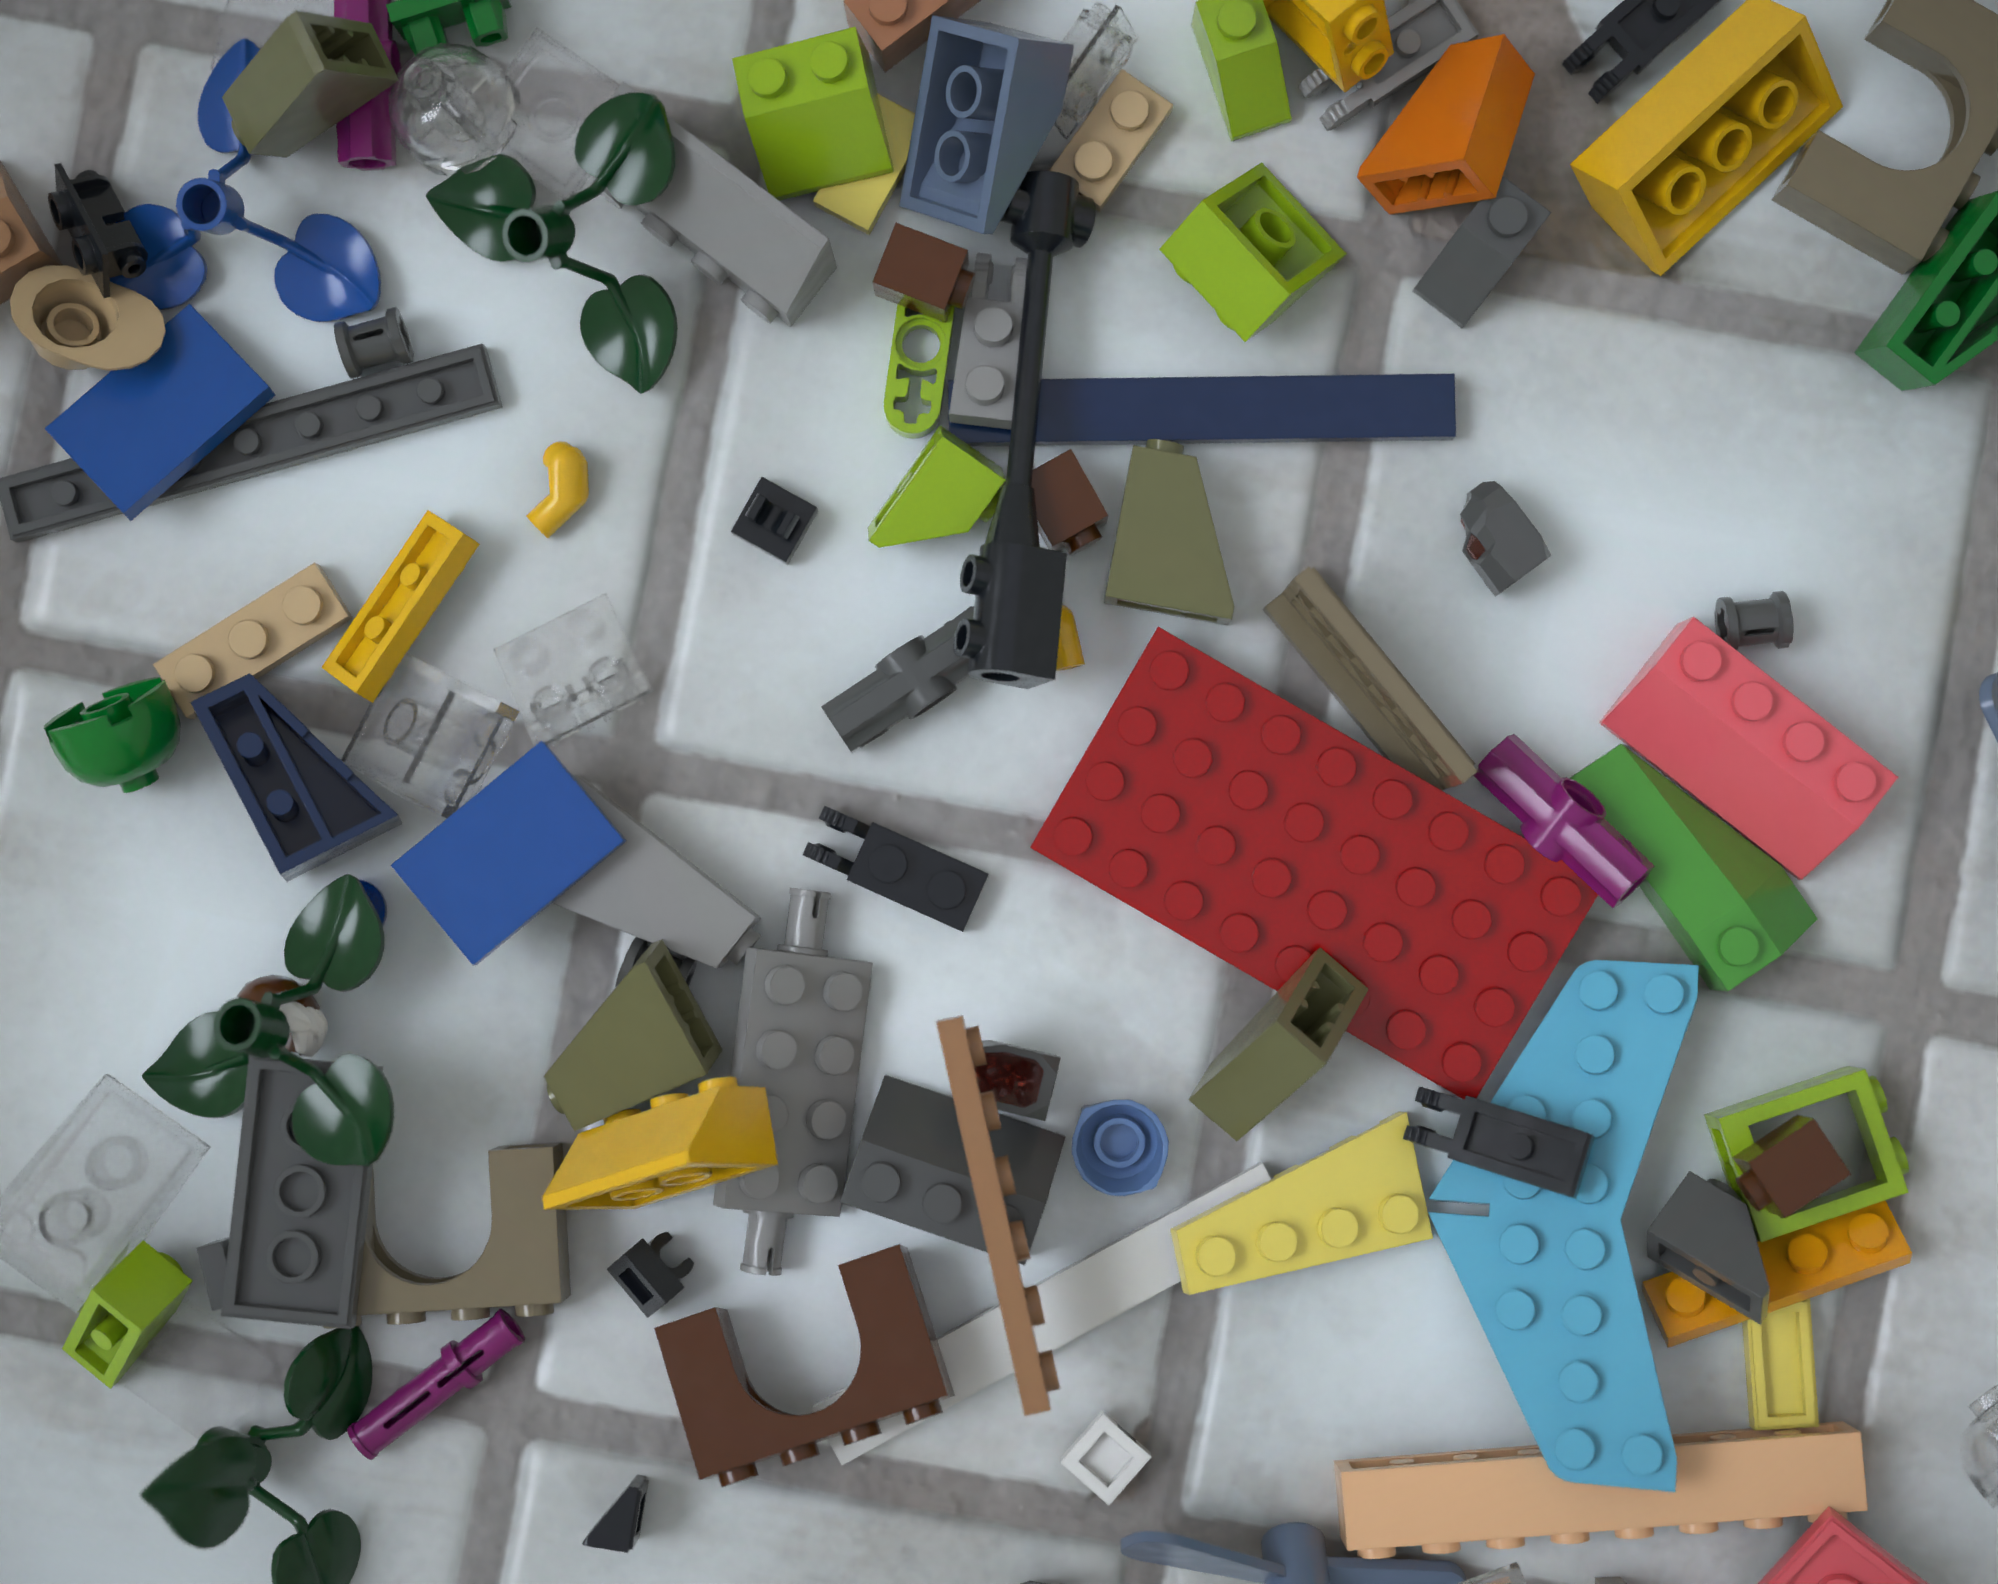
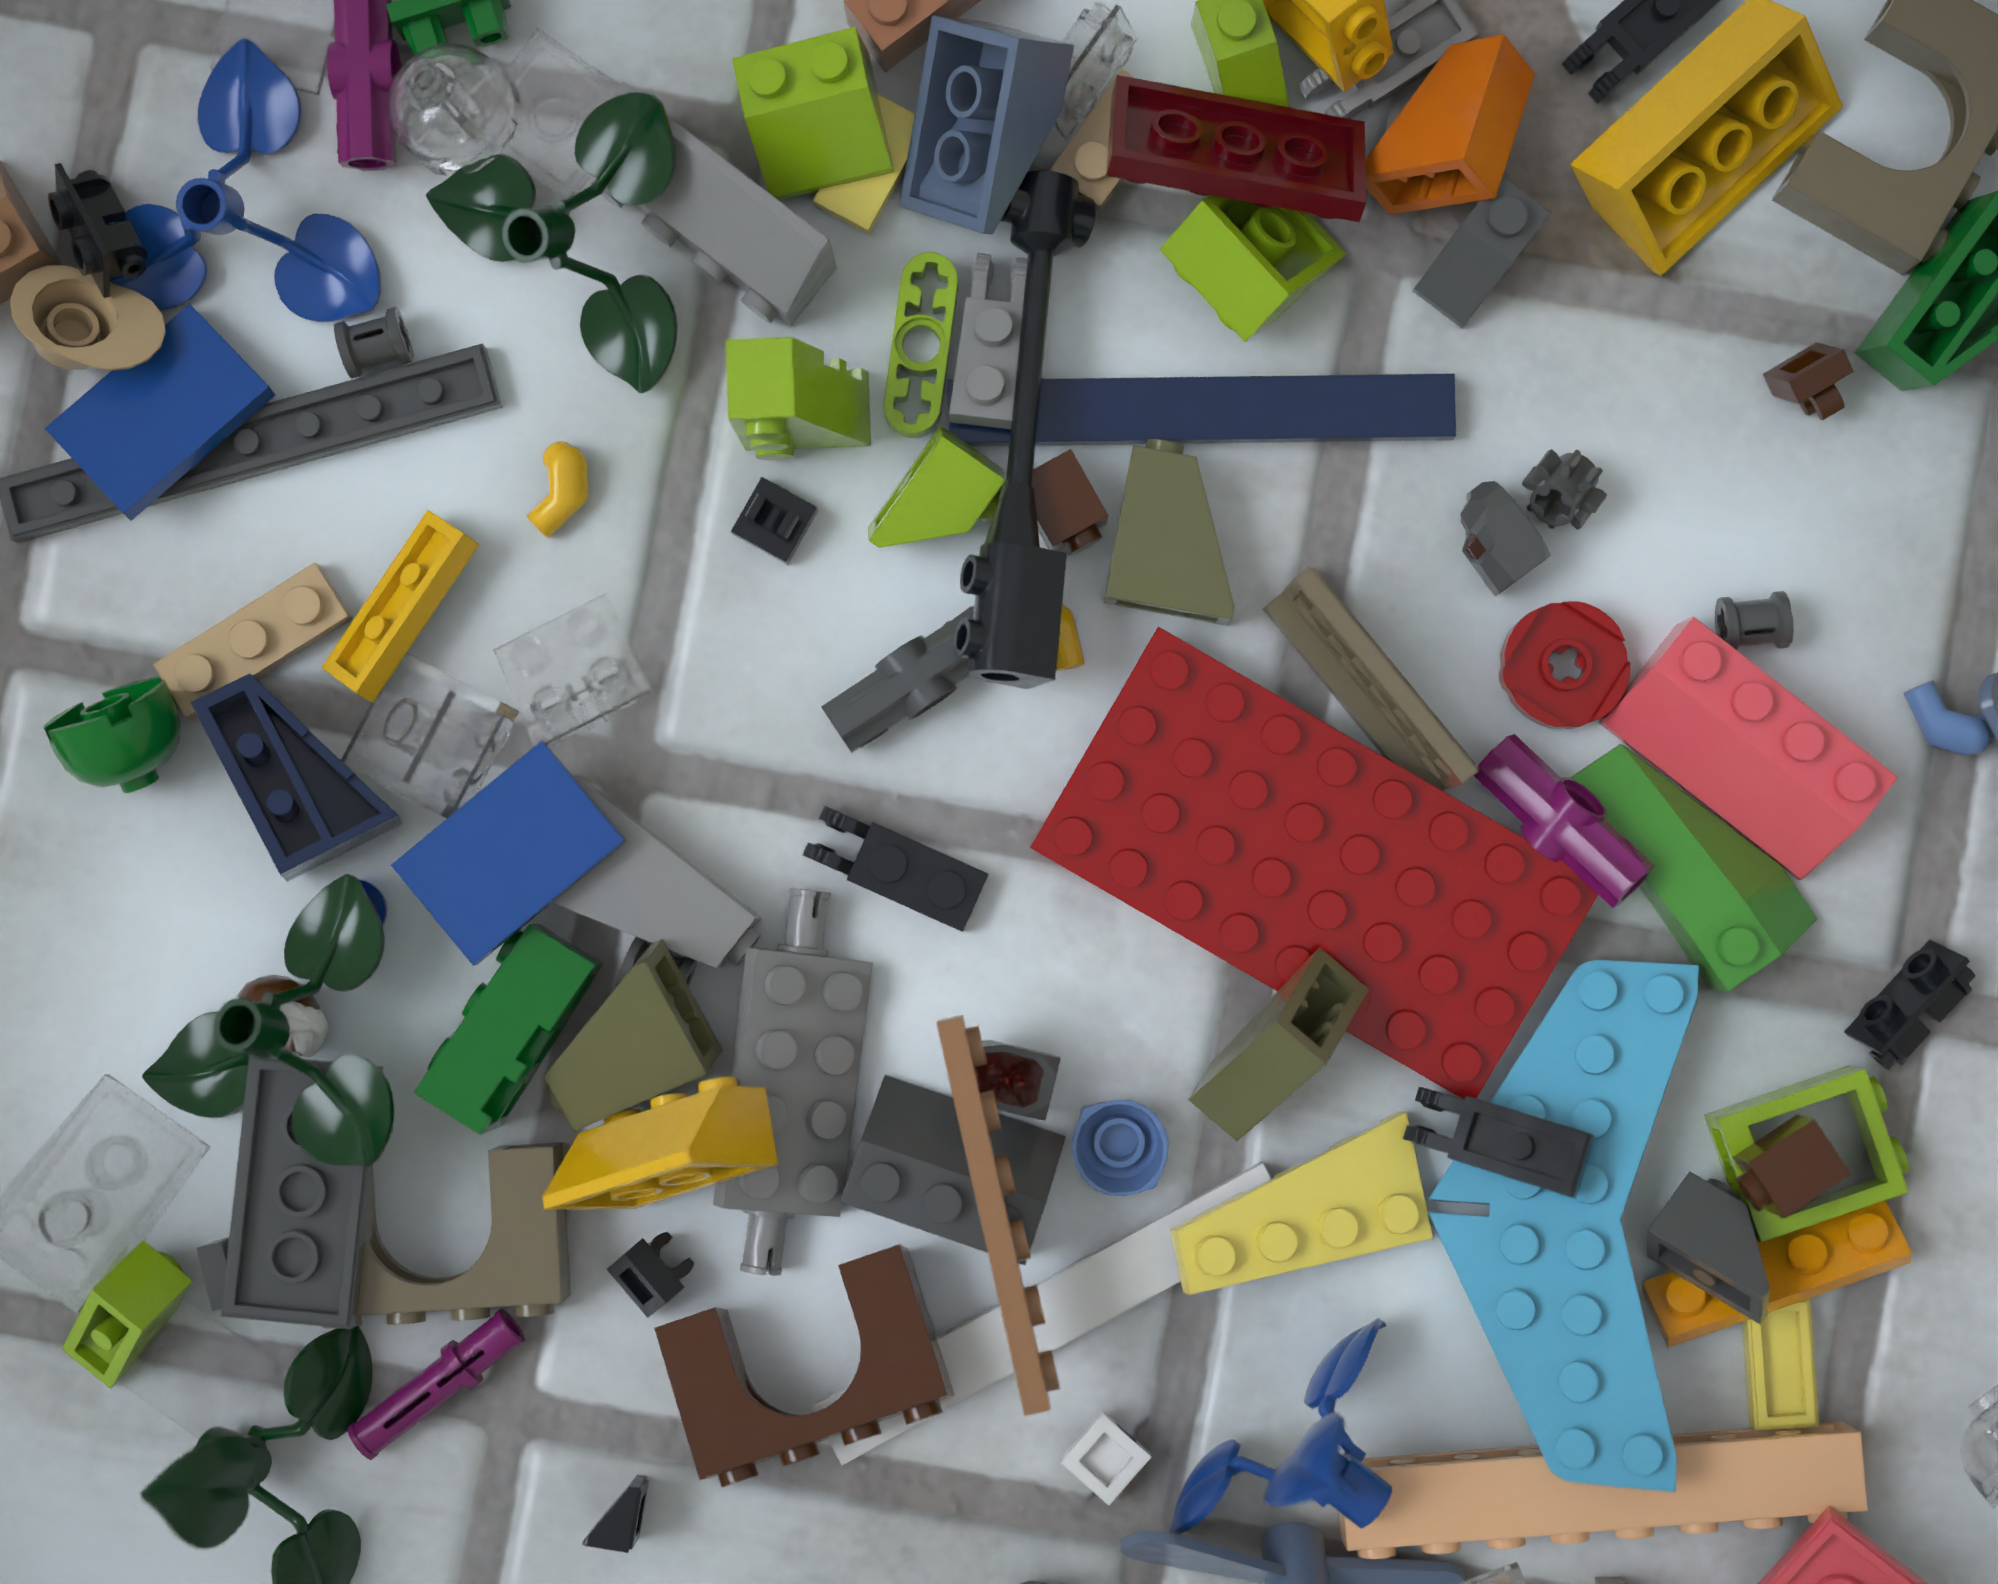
(306, 82): olive slope -> none
(508, 1028): none -> green wedge
(791, 400): none -> lime wedge
(923, 273): reddish brown brick -> none
(1237, 149): none -> dark red plate
(1315, 1467): none -> blue plant
(1564, 489): none -> dark grey gear
(1600, 657): none -> red plate
(1810, 379): none -> reddish brown tile
(1929, 982): none -> black hinge
(1947, 728): none -> medium blue arm

